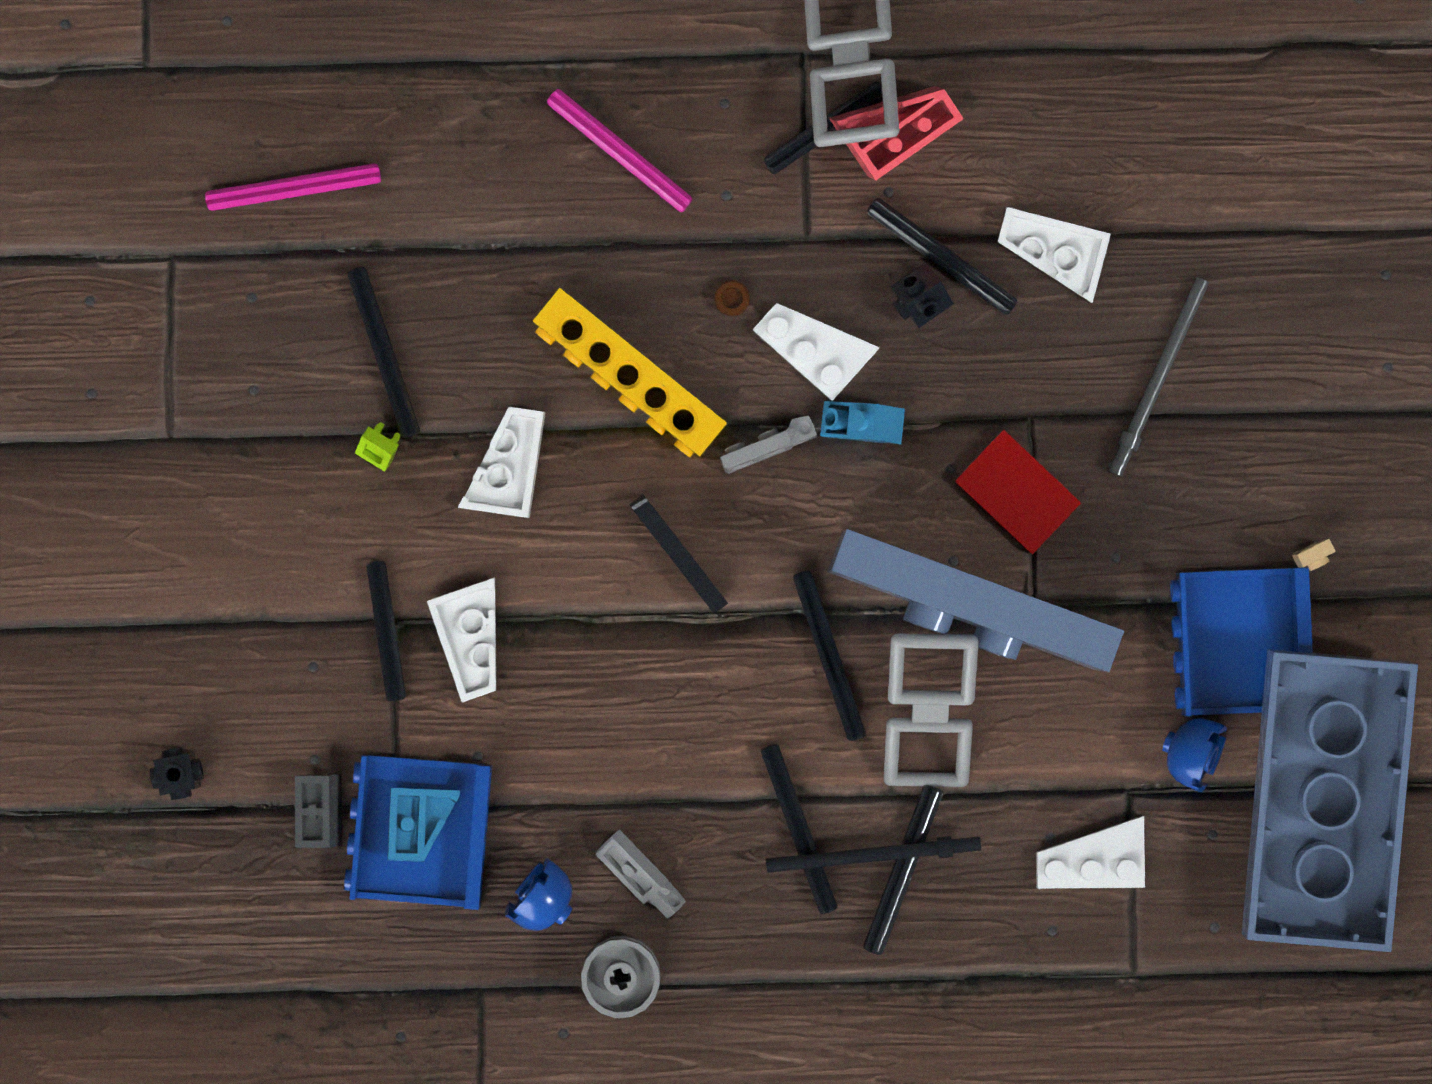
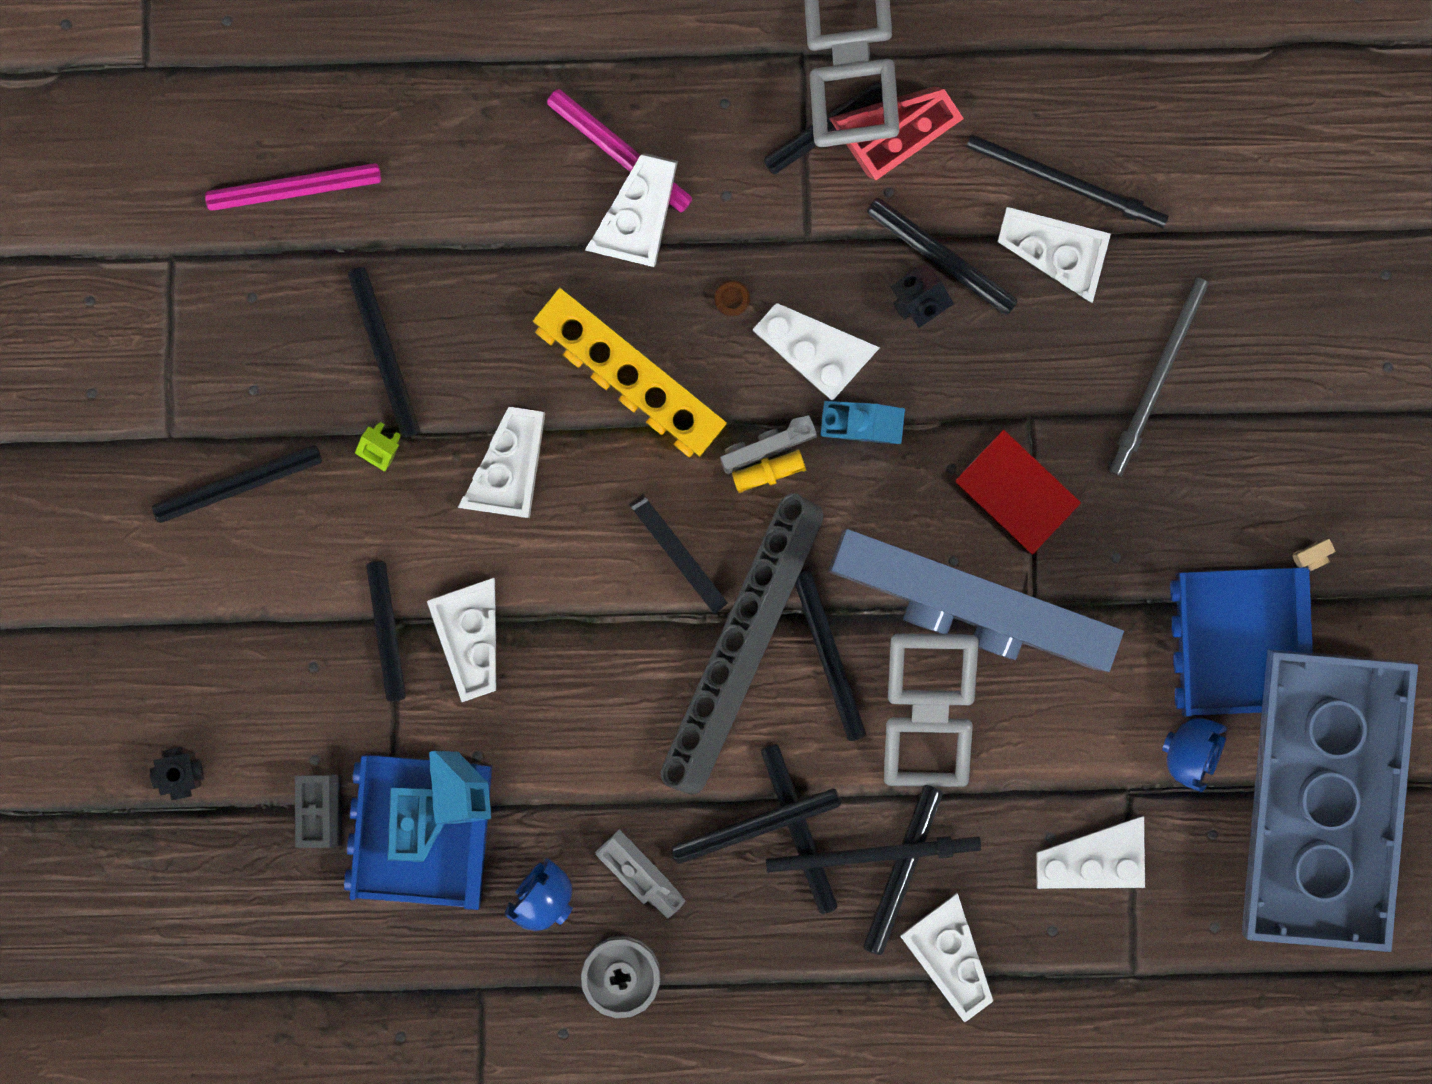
(236, 484): none -> black axle
(457, 789): none -> dark azure slope
(638, 214): none -> white wing
(742, 644): none -> dark grey beam
(756, 826): none -> black axle
(768, 471): none -> yellow pin
(950, 957): none -> white wing
(1131, 208): none -> black bar

